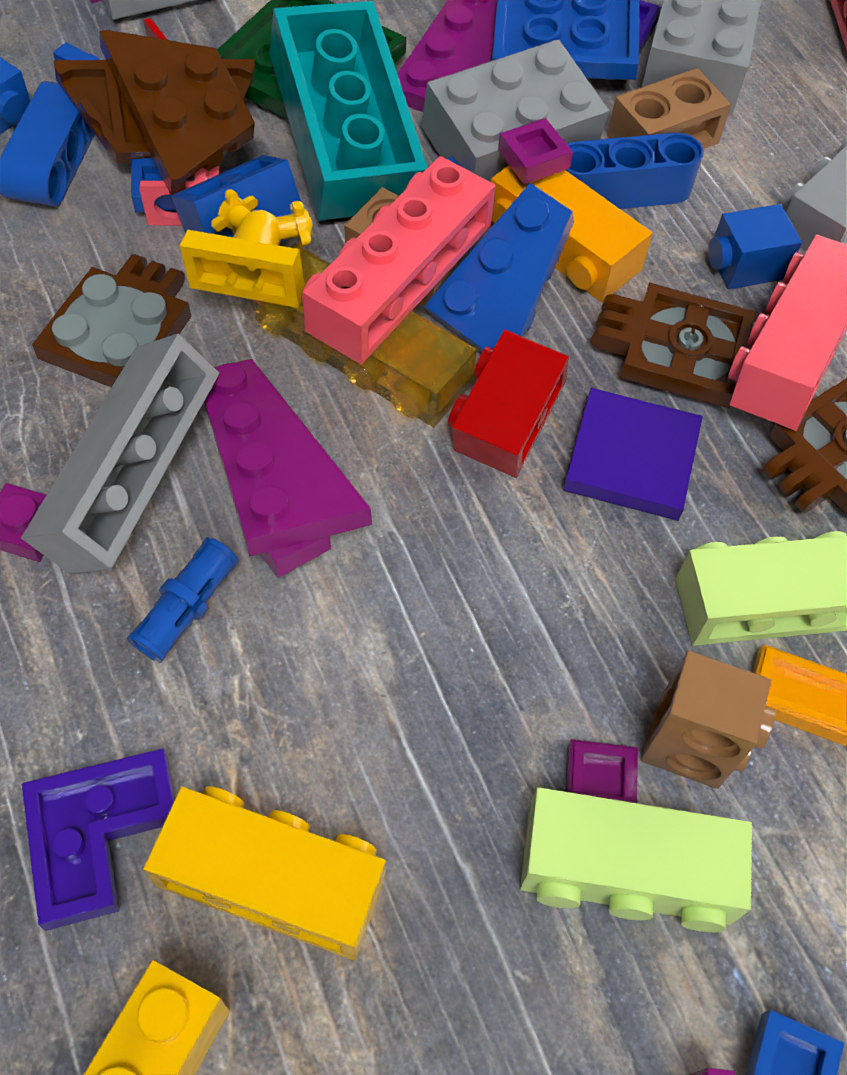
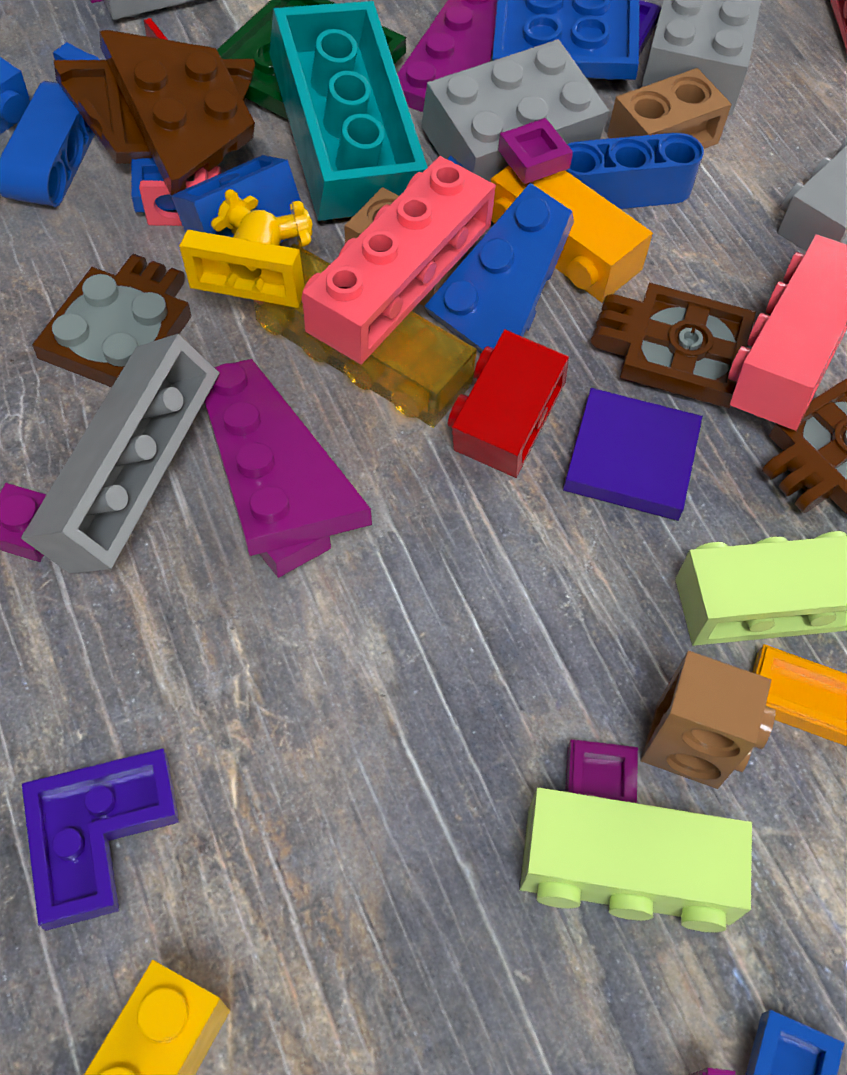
(183, 599): blue pin -> none
(268, 870): yellow brick -> none
(753, 246): blue brick -> none

